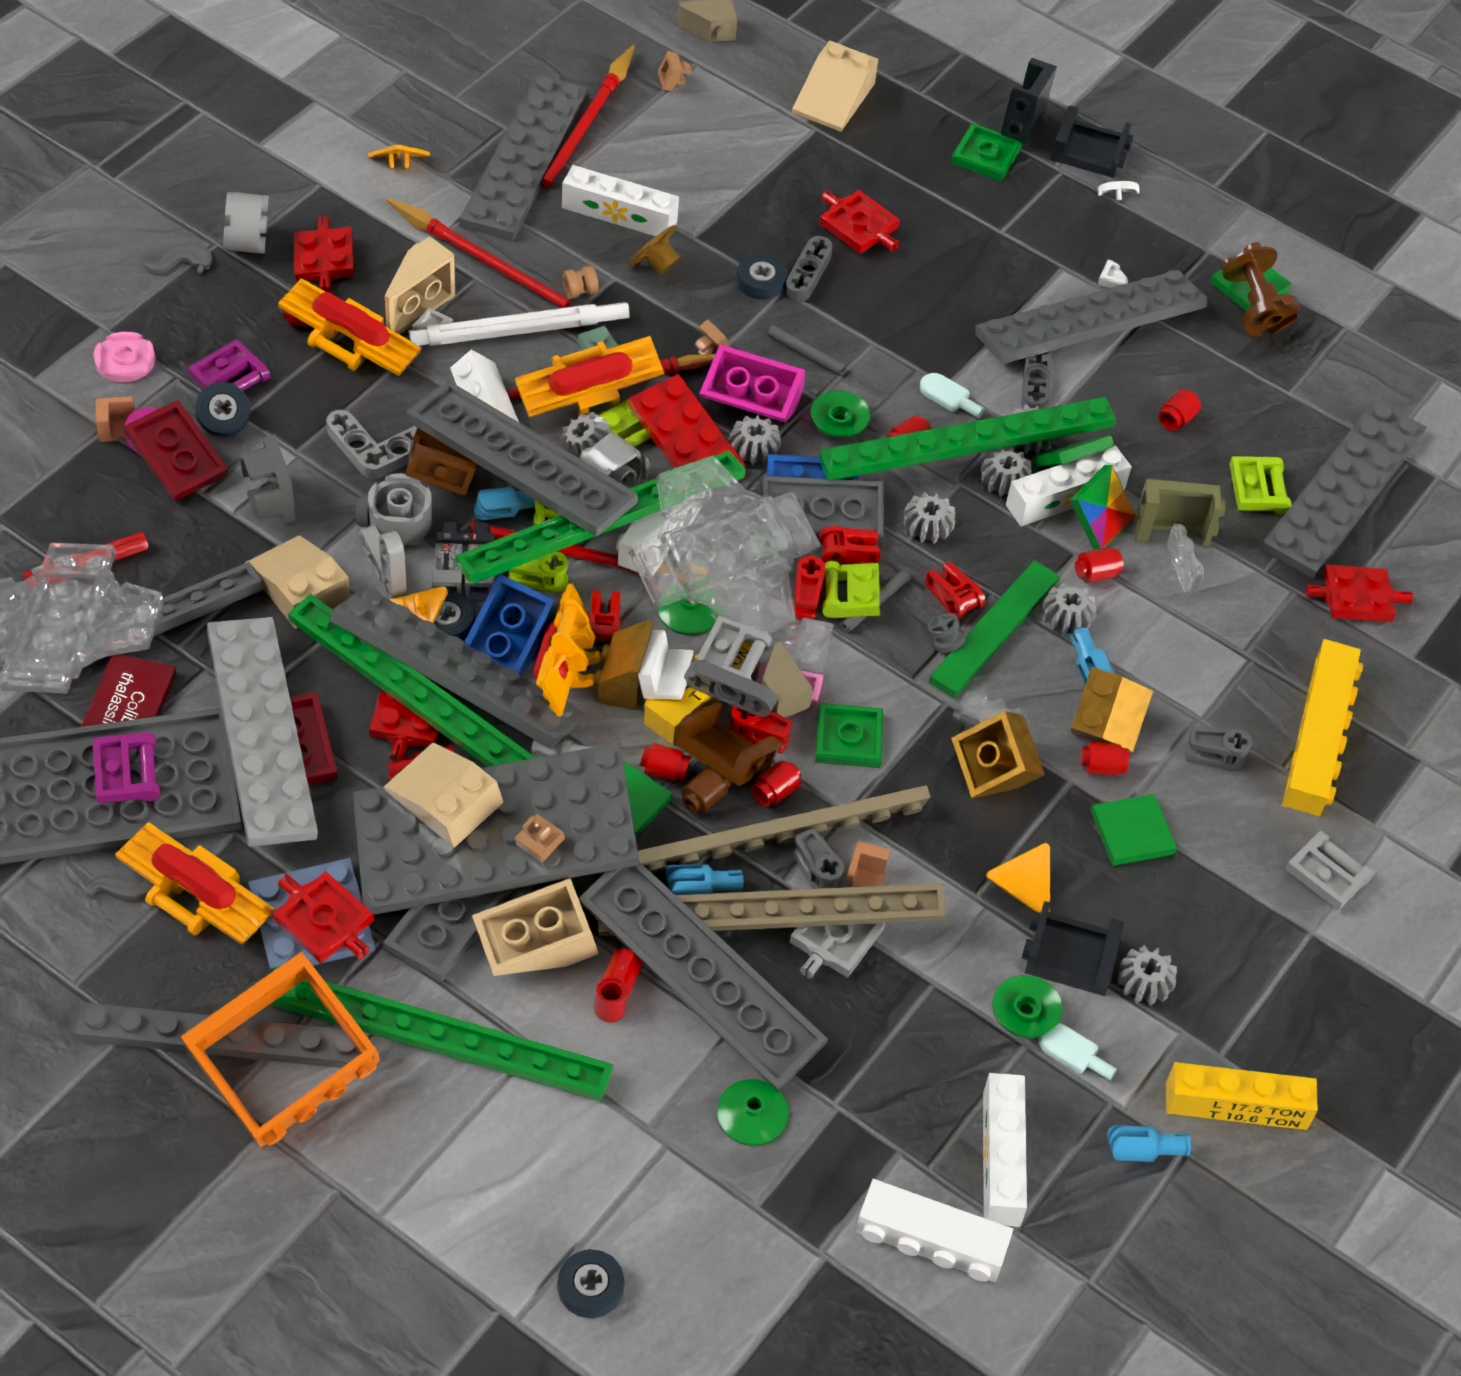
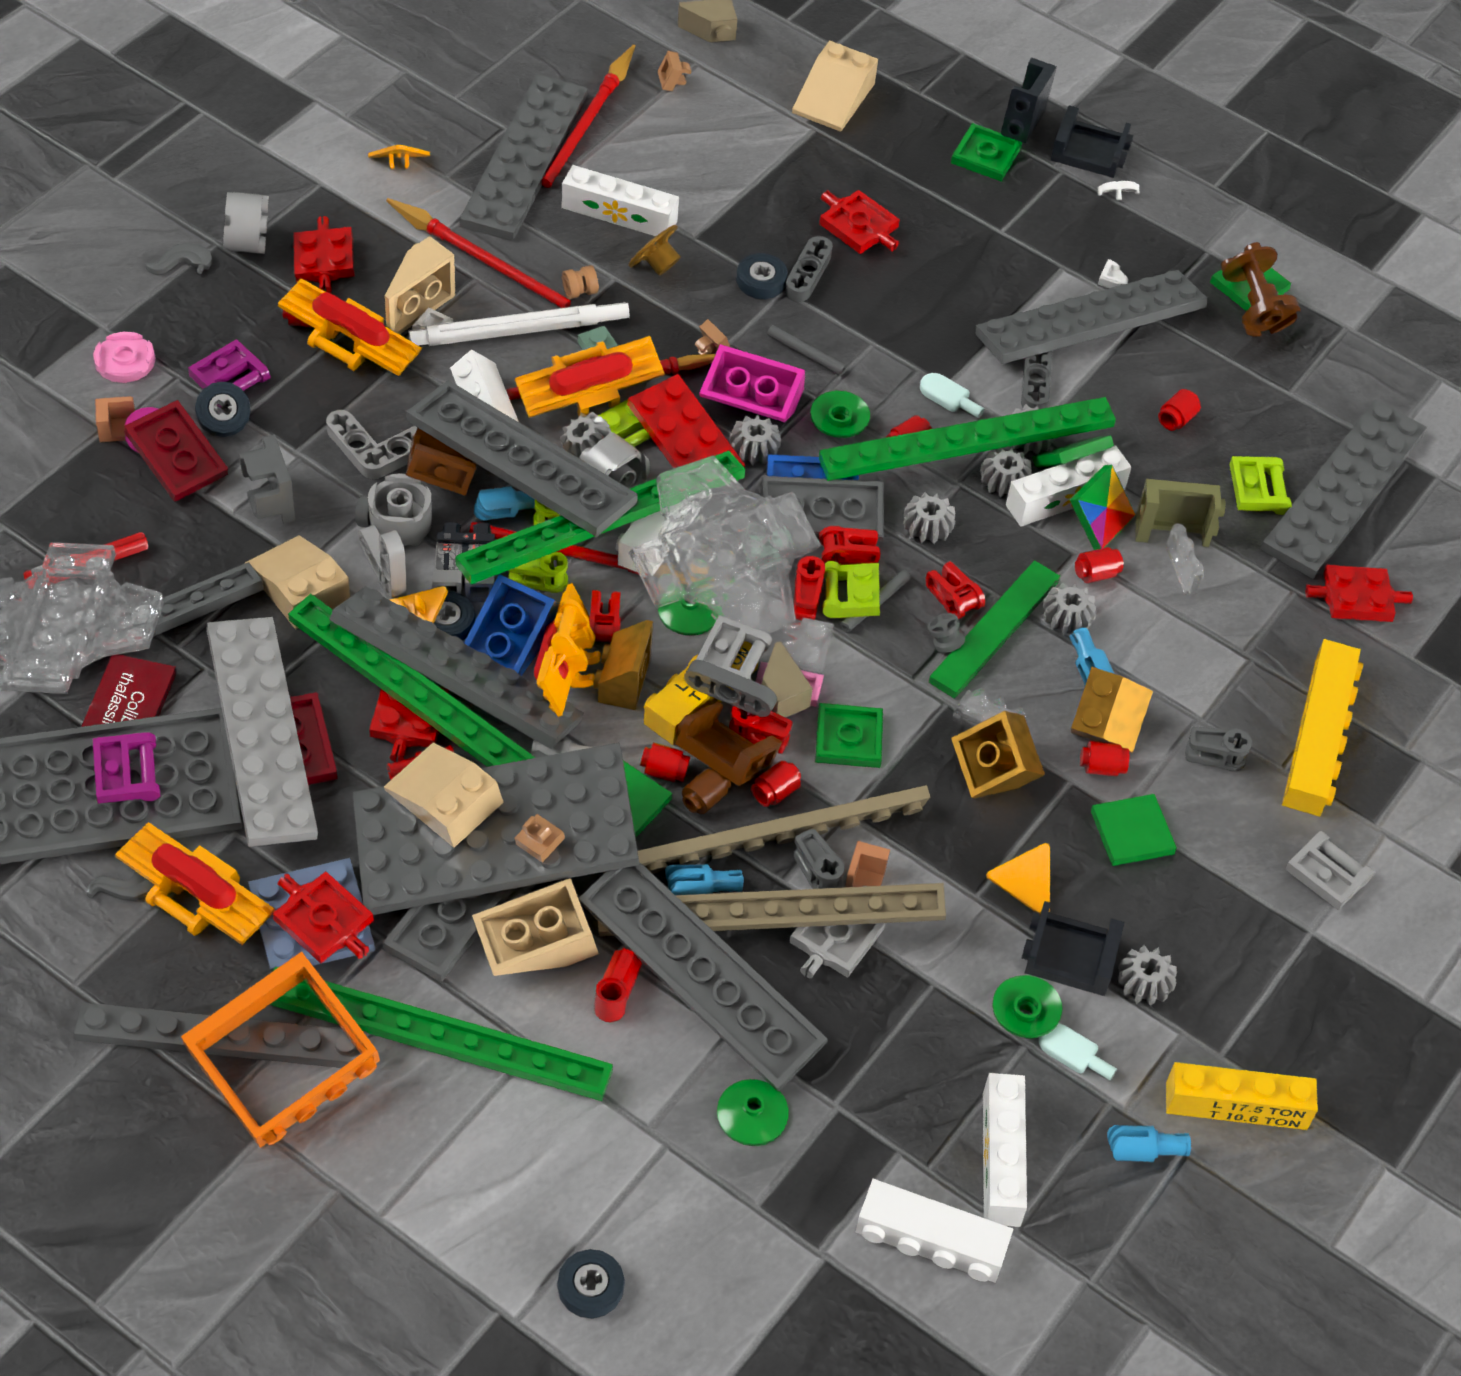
(663, 669): white panel -> none

